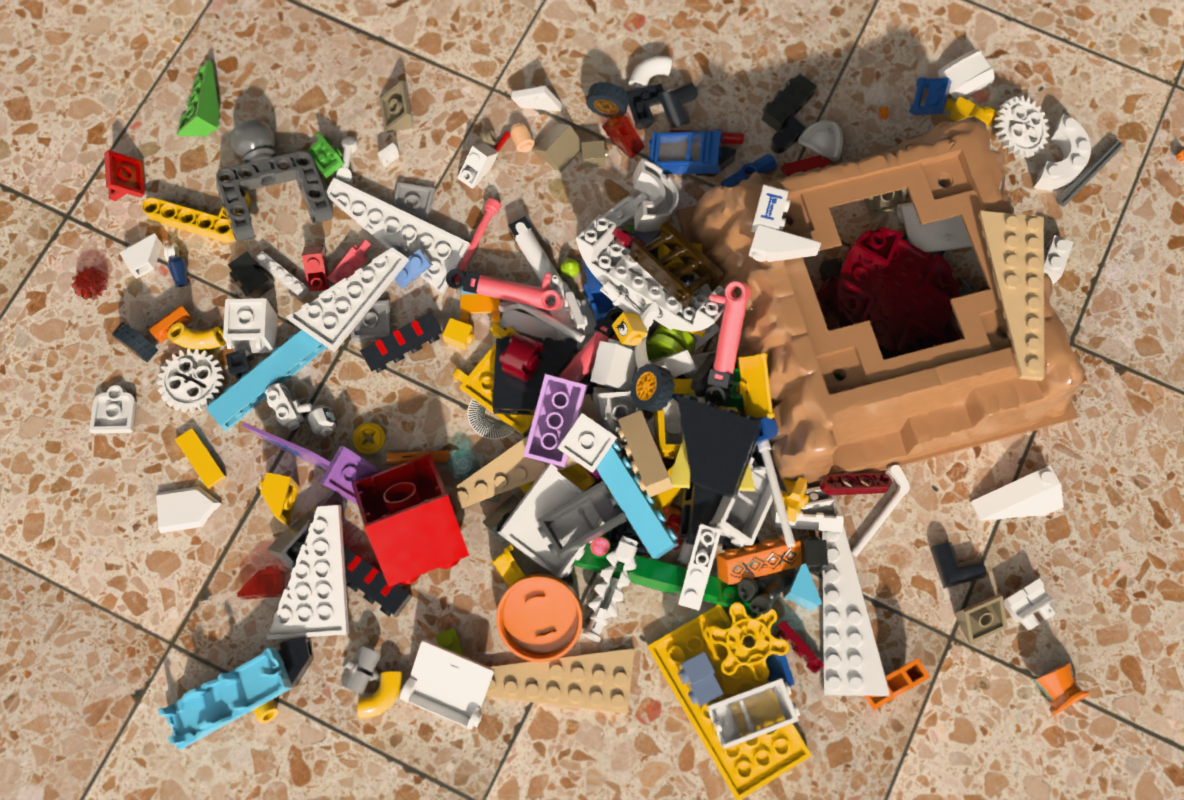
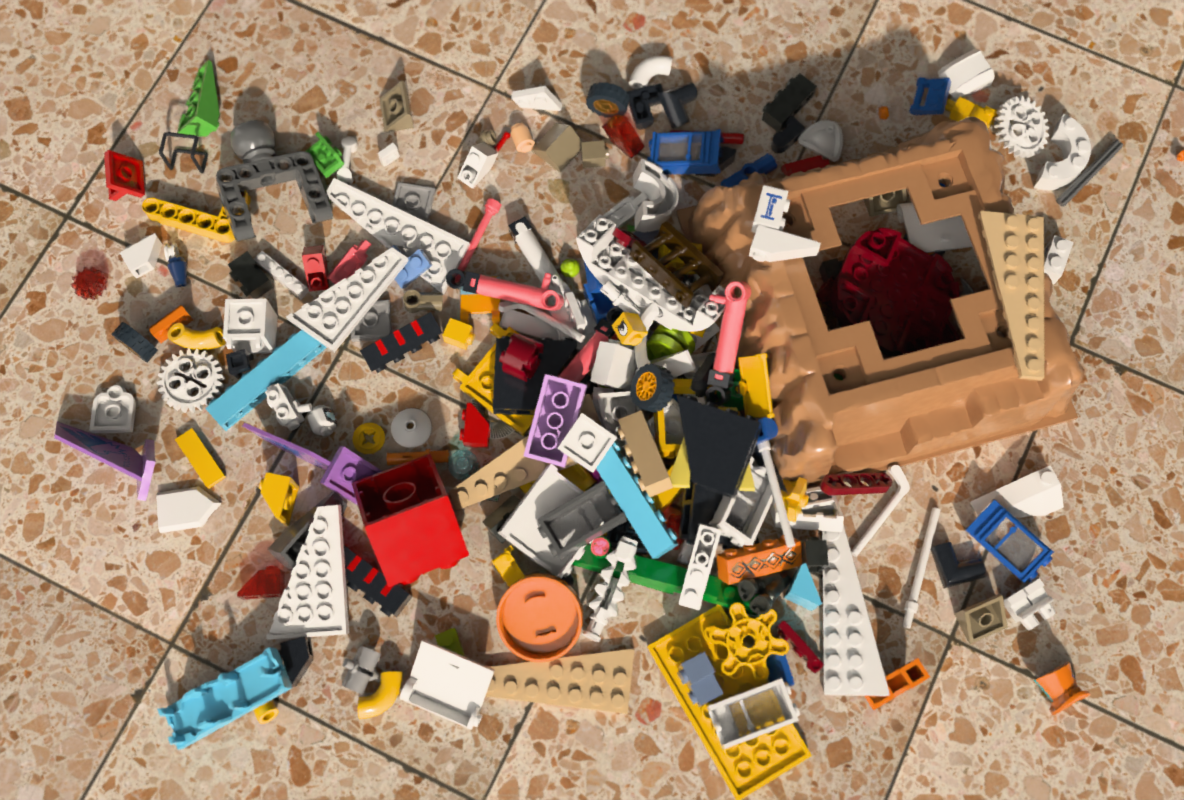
(113, 454): none -> medium lavender piece
(193, 152): none -> black piece
(411, 437): none -> white dish
(425, 301): none -> dark tan piece
(476, 429): none -> red slope
(911, 605): none -> white bar
(1010, 542): none -> door

